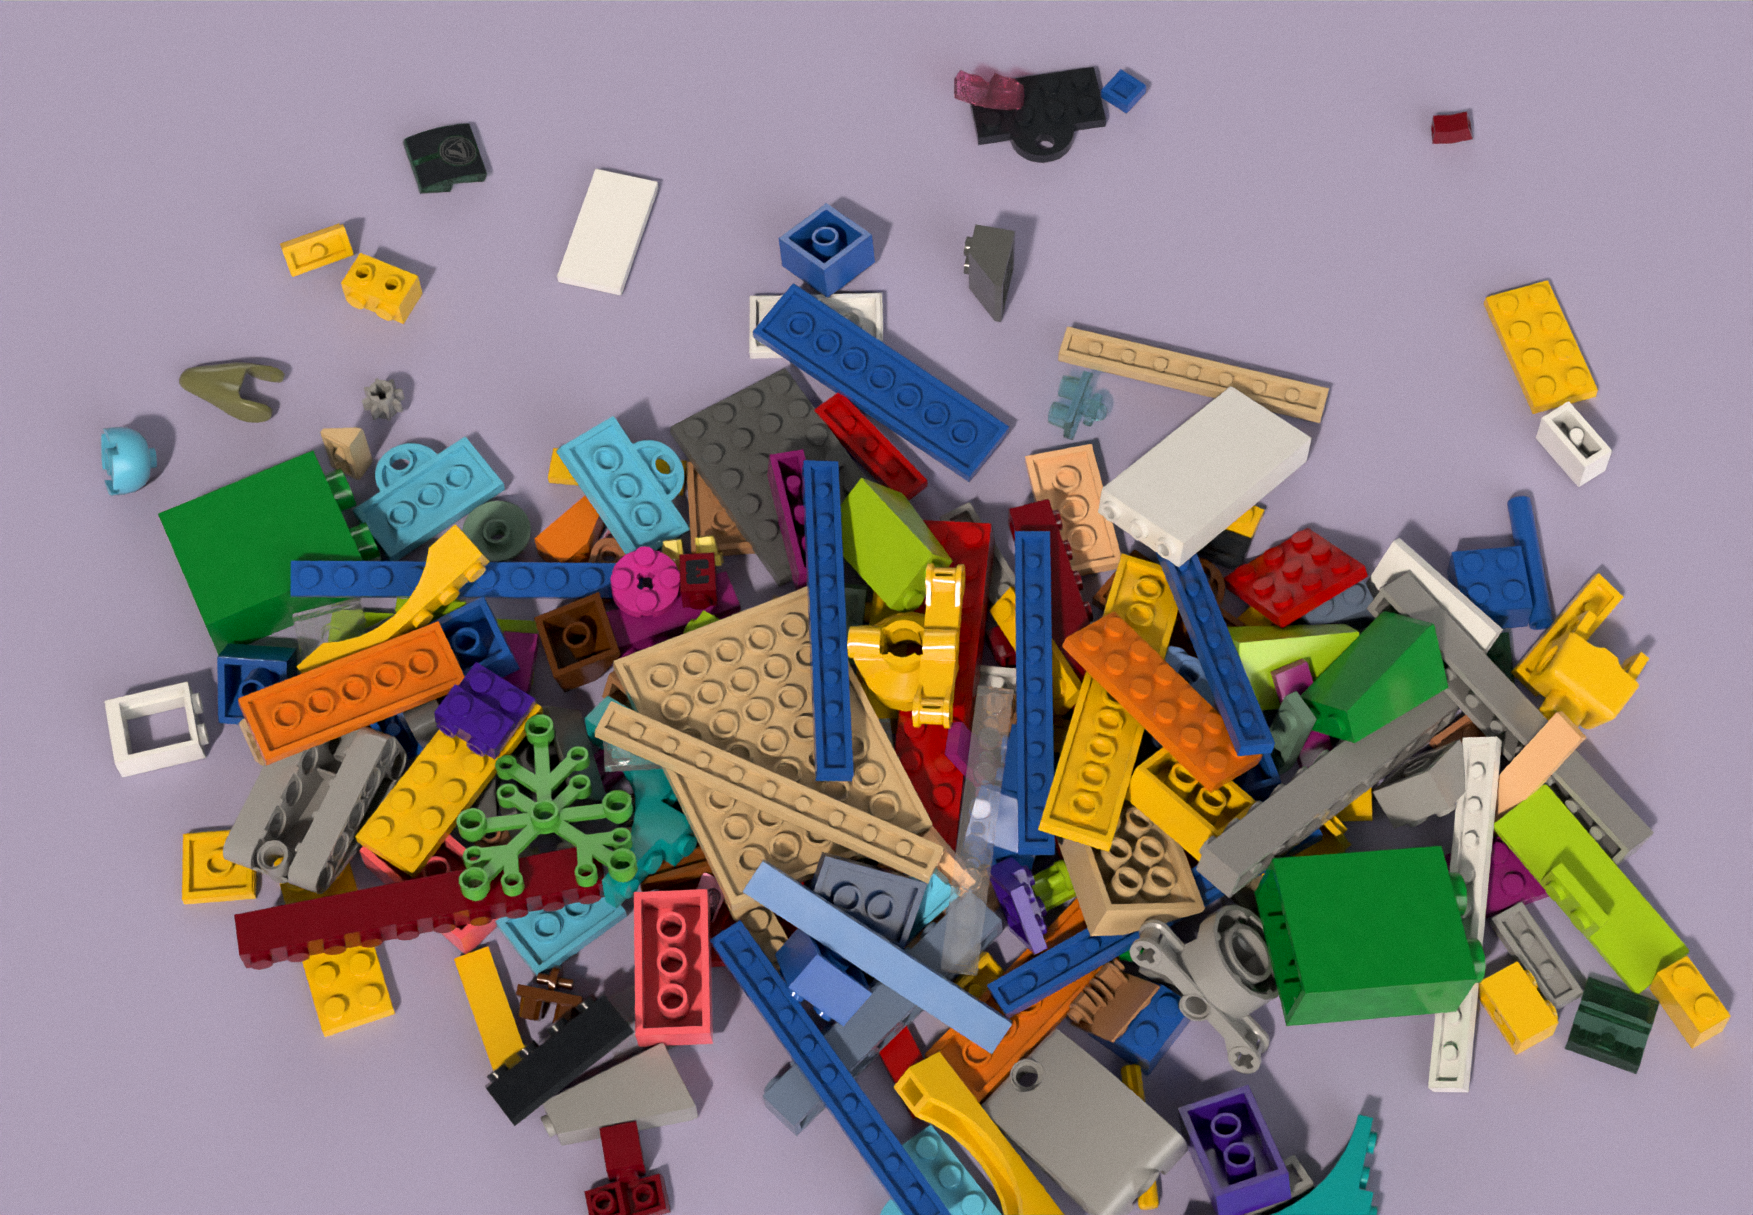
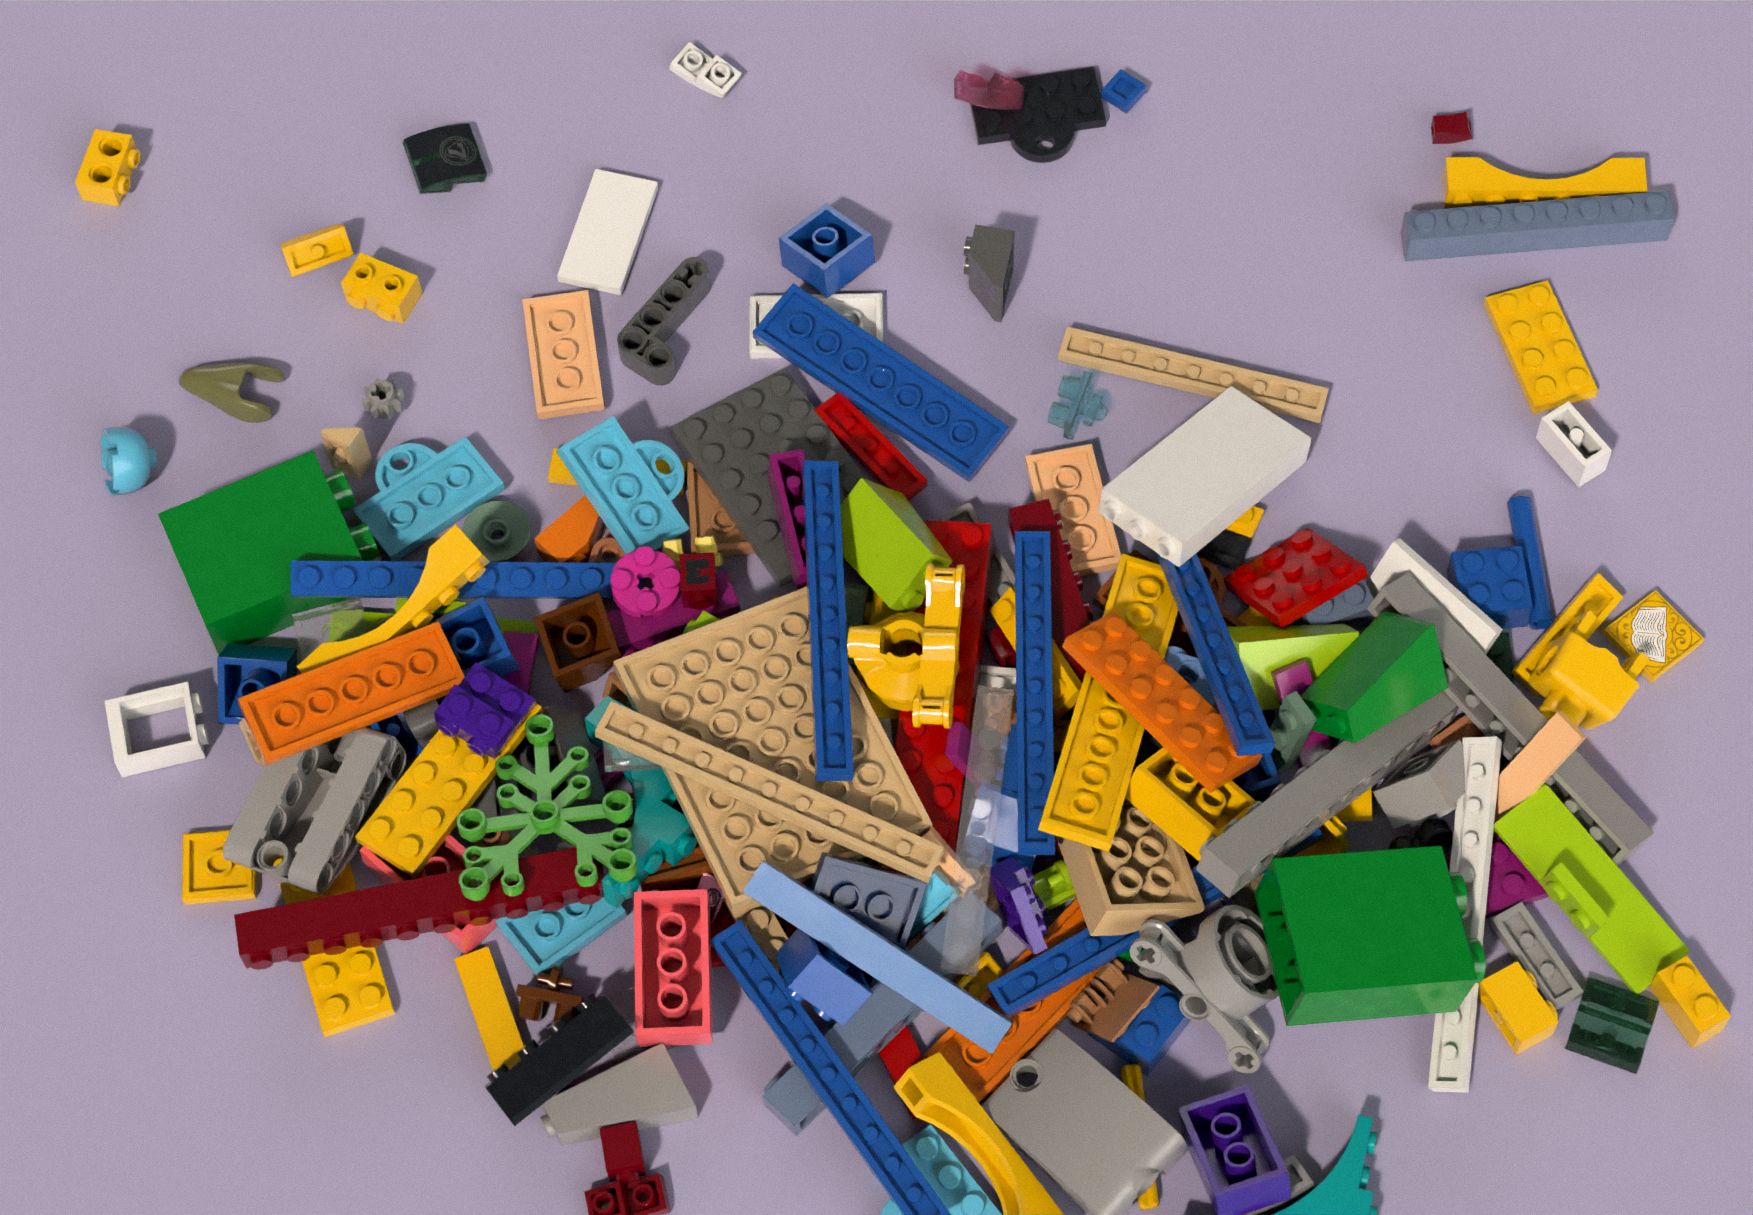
(107, 159): none -> yellow brick
(563, 354): none -> light nougat plate
(688, 284): none -> dark grey beam
(705, 73): none -> white slope
(1430, 833): none -> black plate
(1477, 183): none -> yellow arch
(1537, 226): none -> sand blue brick
(1655, 631): none -> tile

